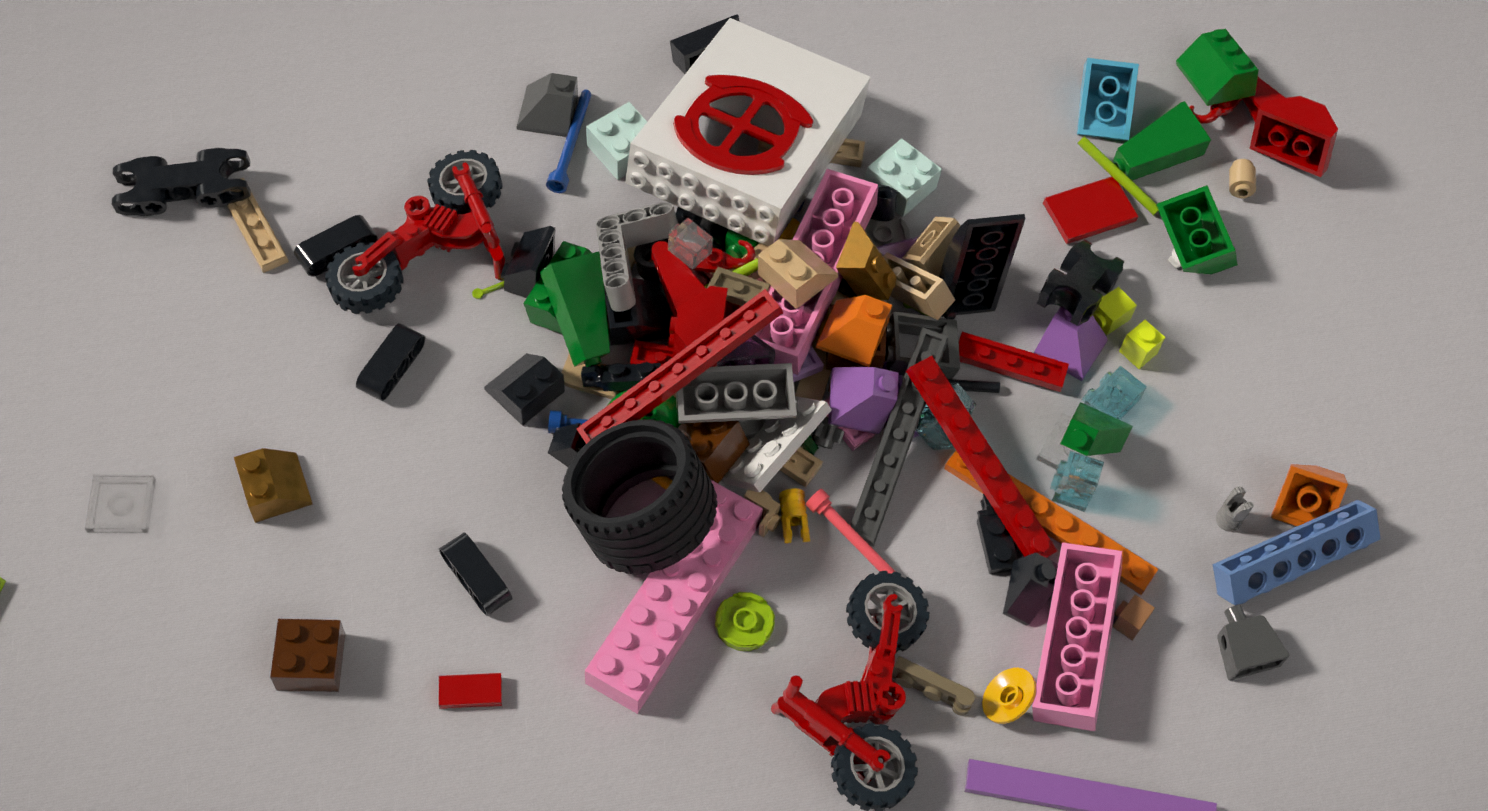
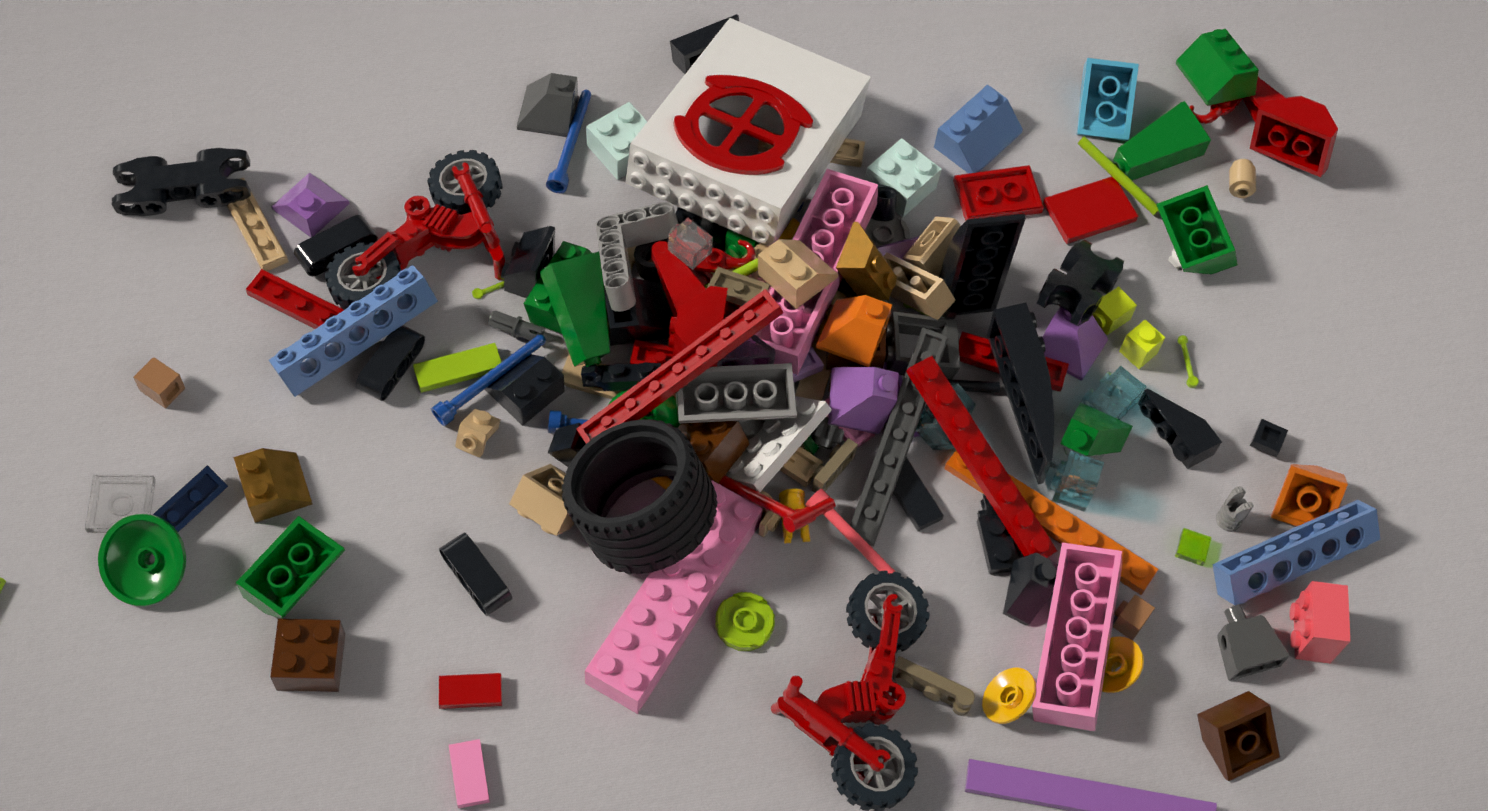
(126, 561): none -> green dish
(159, 382): none -> medium nougat panel
(192, 498): none -> dark blue plate
(288, 568): none -> green slope
(291, 299): none -> red plate
(310, 205): none -> medium lavender slope
(349, 343): none -> medium blue brick
(446, 410): none -> blue piece
(456, 367): none -> lime tile
(469, 773): none -> bright pink tile
(475, 432): none -> tan bracket
(514, 325): none -> dark grey axle
(541, 500): none -> tan slope
(793, 518): none -> red bar
(839, 460): none -> dark tan plate
(916, 498): none -> black tile
(978, 131): none -> medium blue slope
(998, 193): none -> red tile
(1026, 381): none -> black slope
(1129, 656): none -> yellow dish
(1184, 431): none -> black slope
(1192, 381): none -> lime hinge
(1193, 546): none -> clear neon green tile
(1239, 734): none -> reddish brown slope
(1268, 438): none -> black plate
(1320, 622): none -> coral brick

